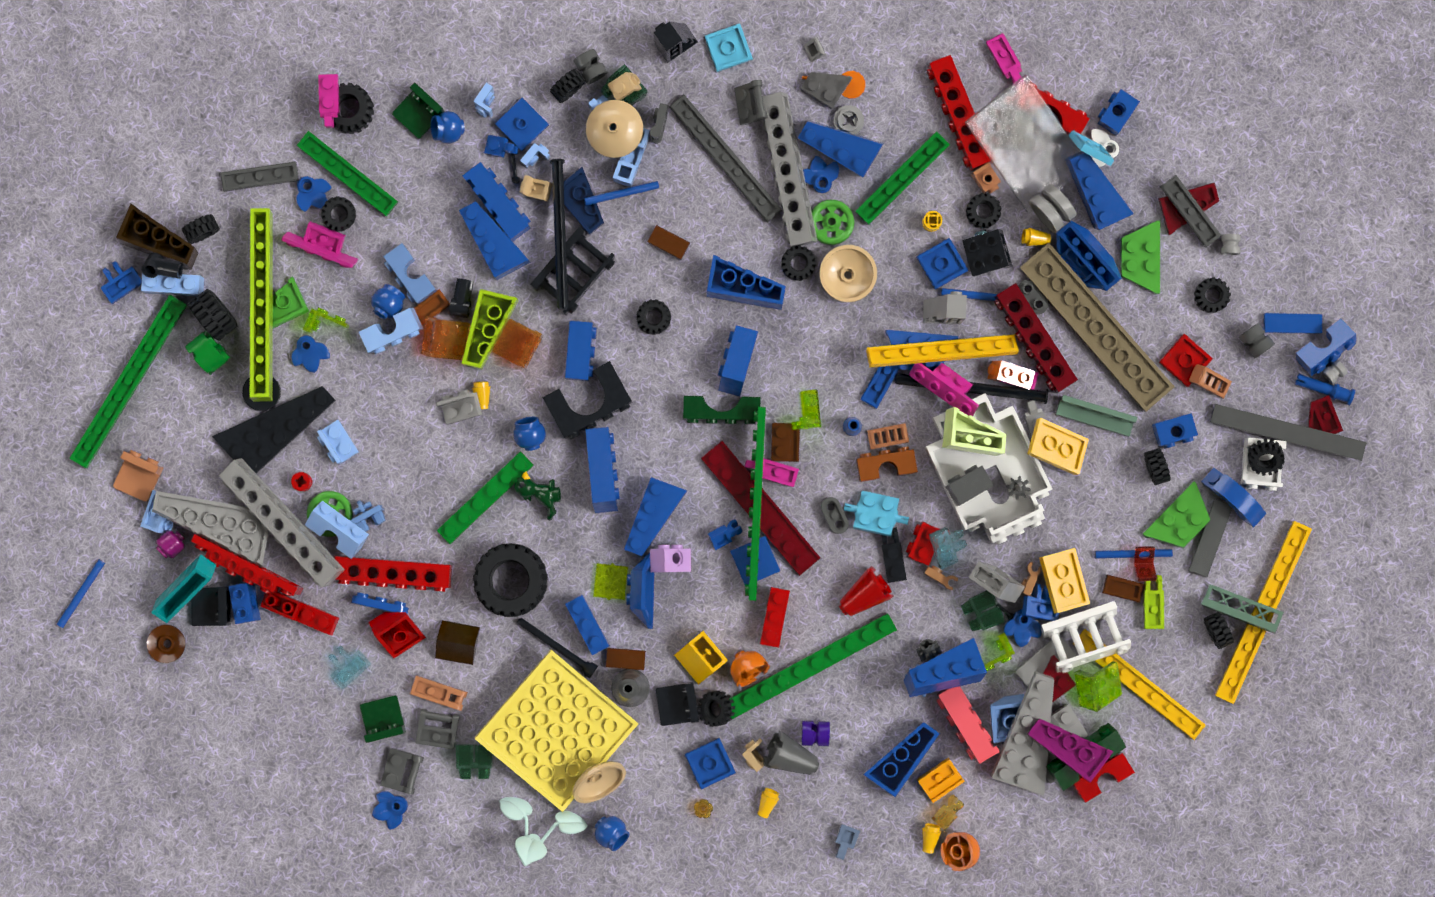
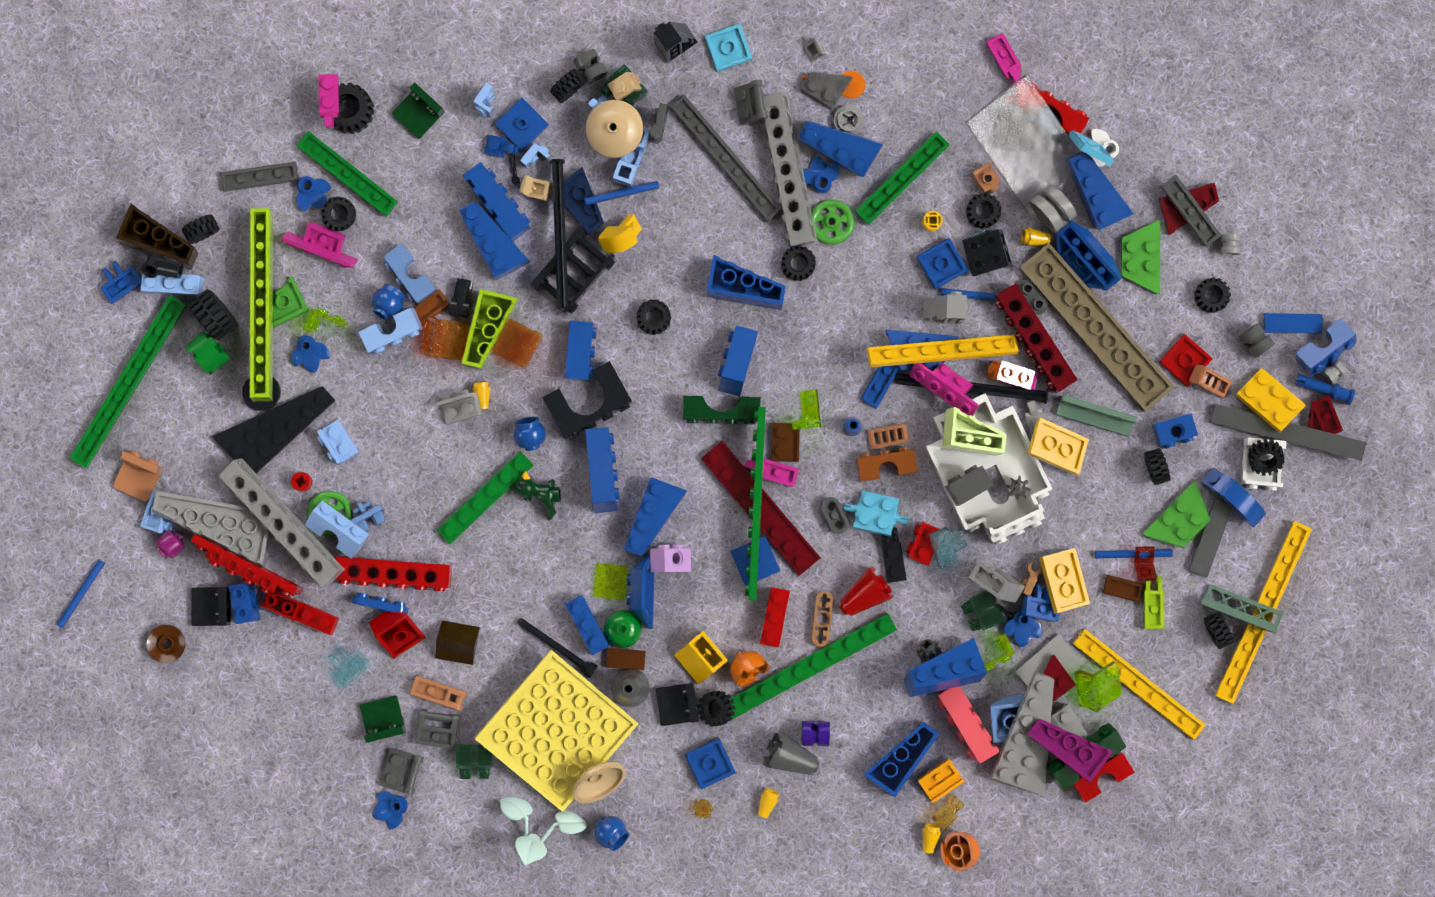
(183, 588): teal brick -> none
(447, 127): blue piece -> none
(484, 580): black tyre -> none
(622, 237): none -> yellow brick
(622, 629): none -> green cylinder
(668, 242): reddish brown tile -> none
(722, 535): blue plate -> none
(752, 756): tan bracket -> none
(816, 632): none -> medium nougat beam
(846, 838): sand blue plate -> none
(853, 260): tan dish -> none
(935, 573): medium nougat plate -> none
(946, 66): red brick -> none
(1088, 619): white fence -> none
(1125, 103): blue brick -> none
(1270, 400): none -> yellow plate

